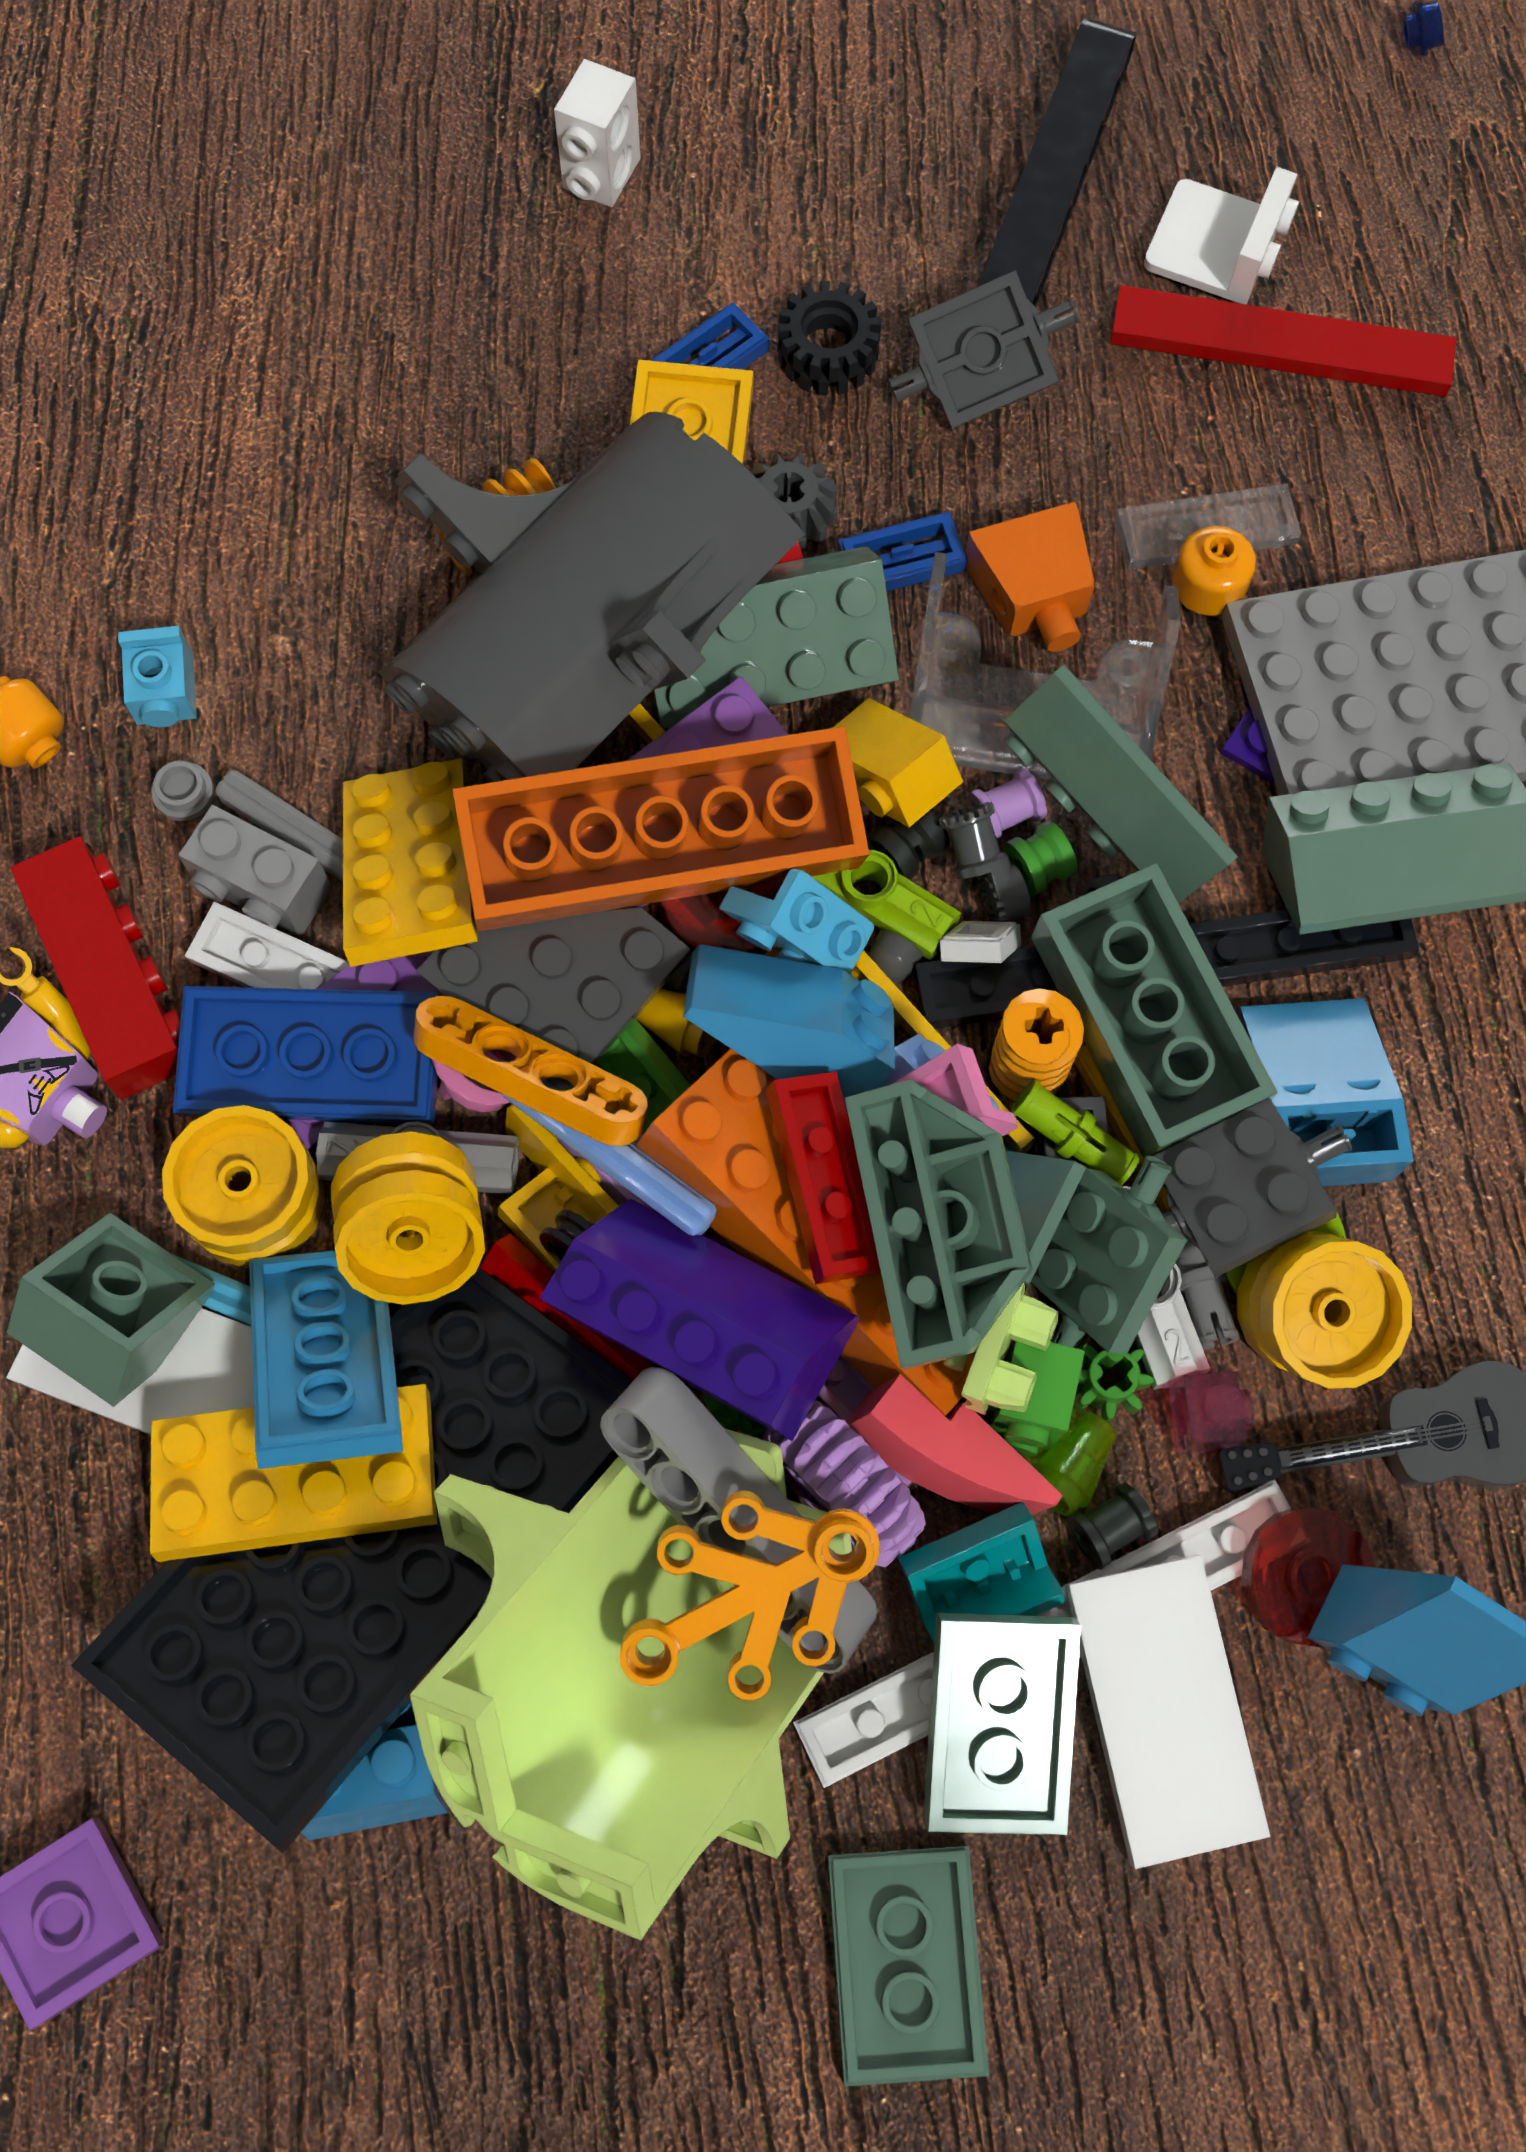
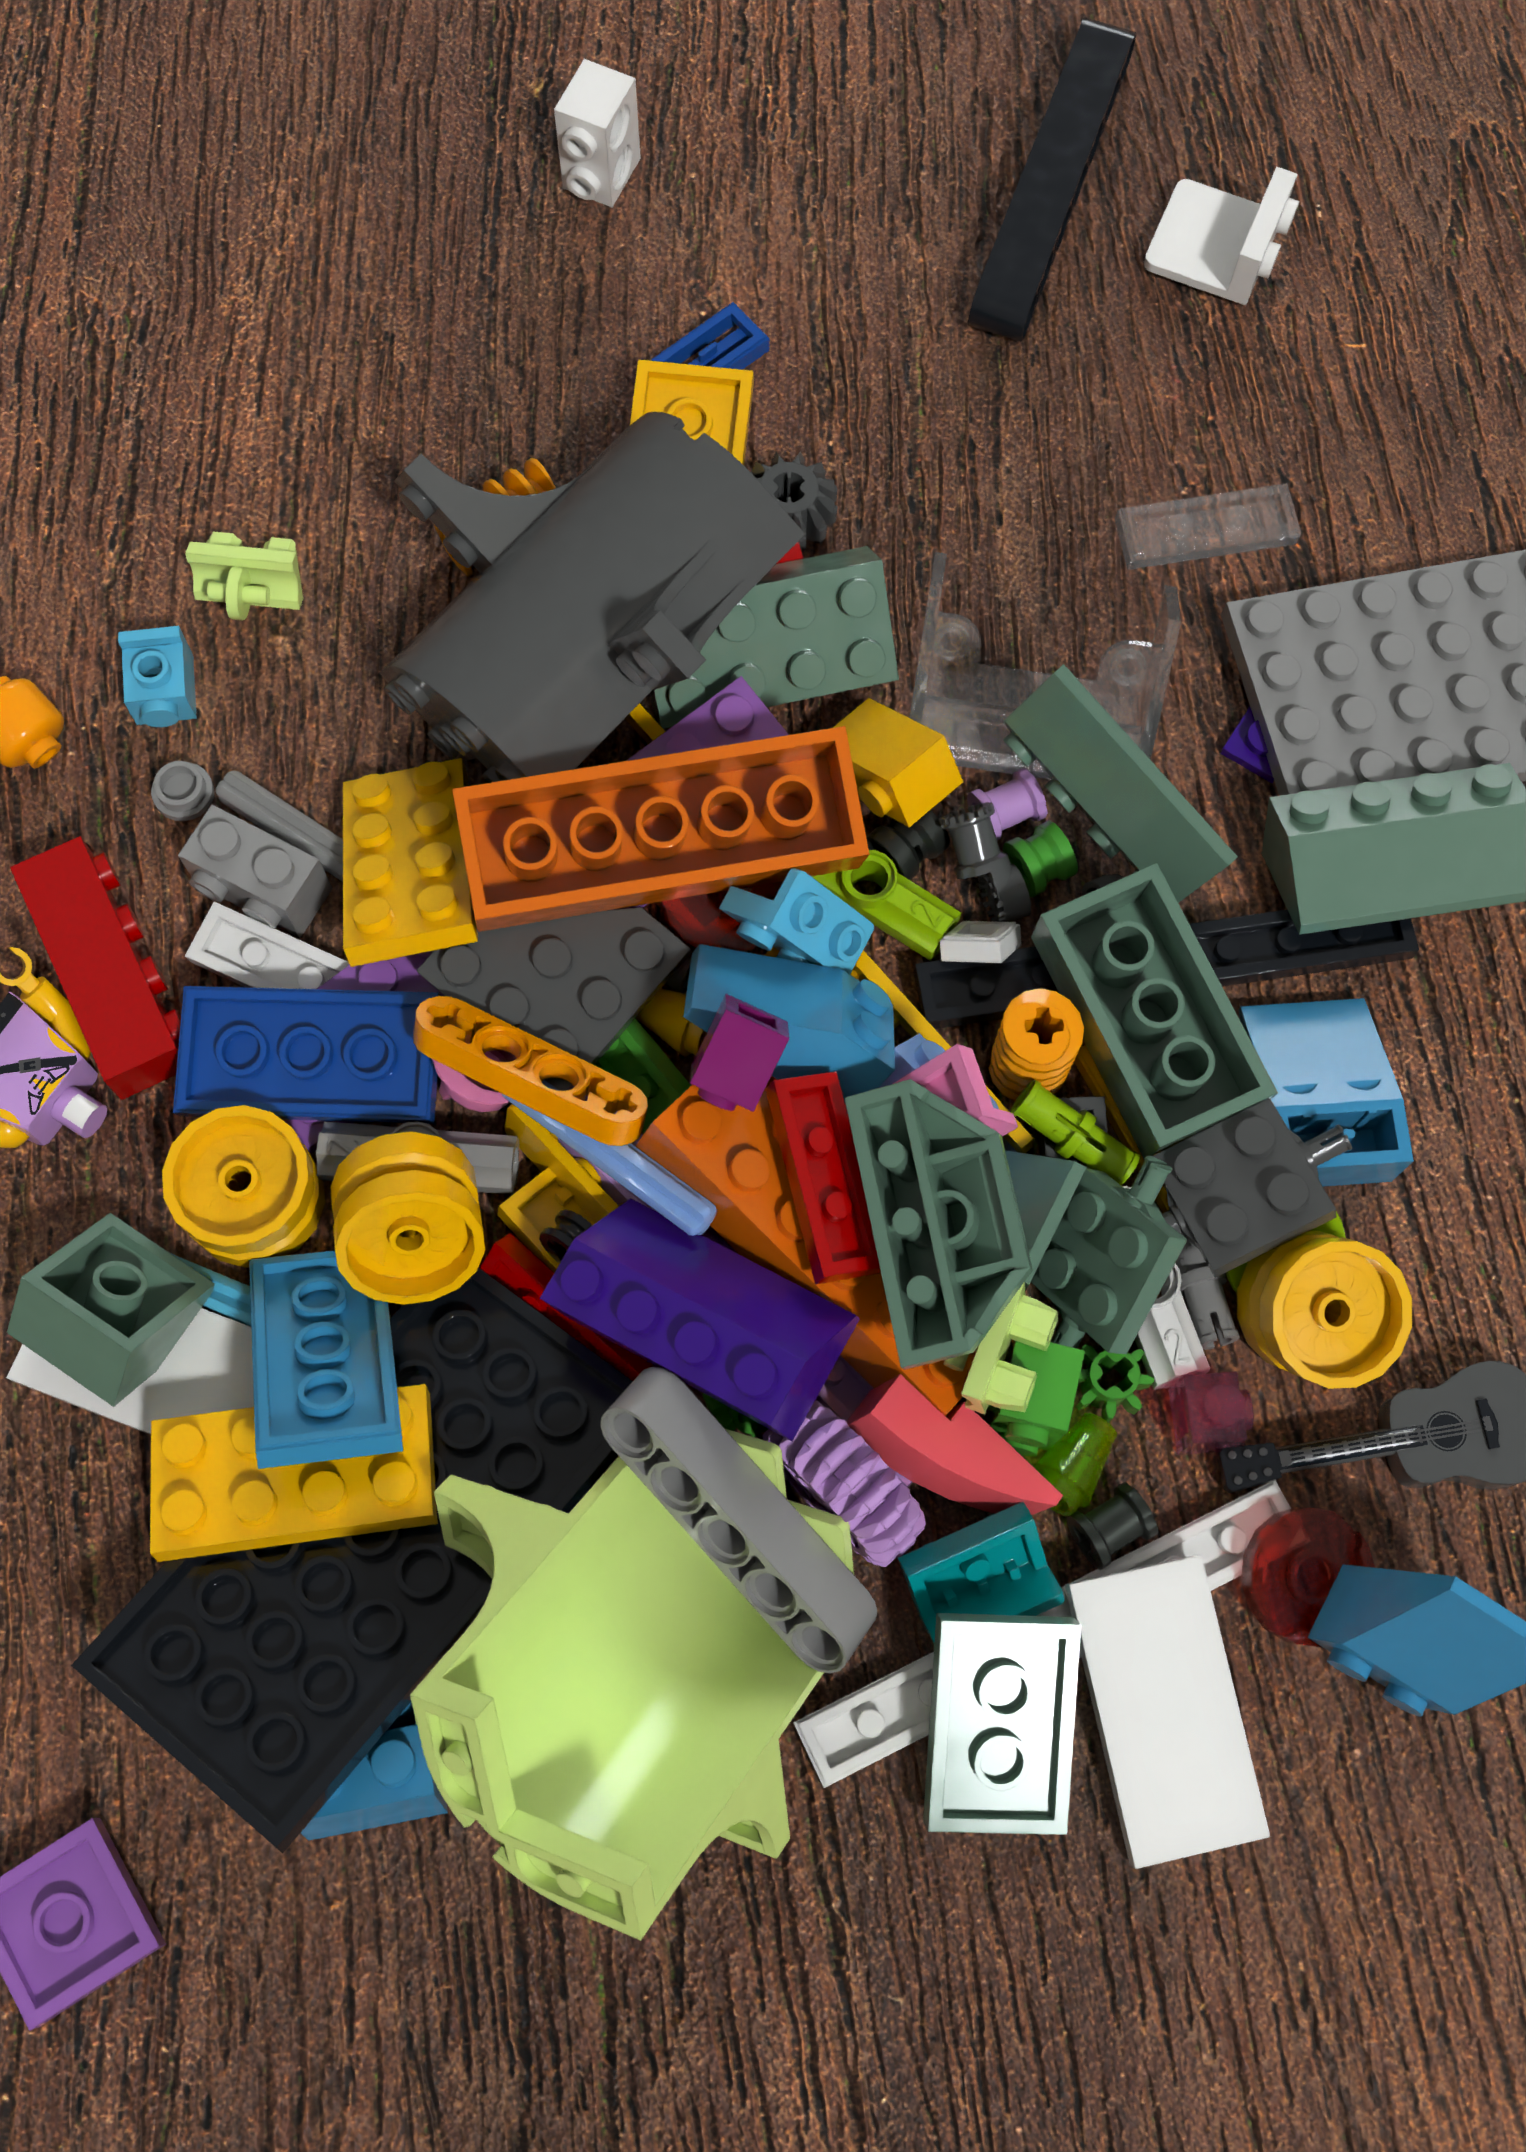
(245, 575): none -> yellowish green hips
(738, 1055): none -> magenta brick
(759, 1589): light orange plant -> none
(828, 311): black tyre -> none
(894, 955): dark grey hinge -> none
(907, 1966): sand green tile -> none
(912, 563): blue tile -> none
(983, 350): dark grey plate -> none
(1035, 573): orange torso -> none
(1213, 569): light orange head -> none
(1283, 340): red tile -> none
(1424, 26): clear blue plate -> none

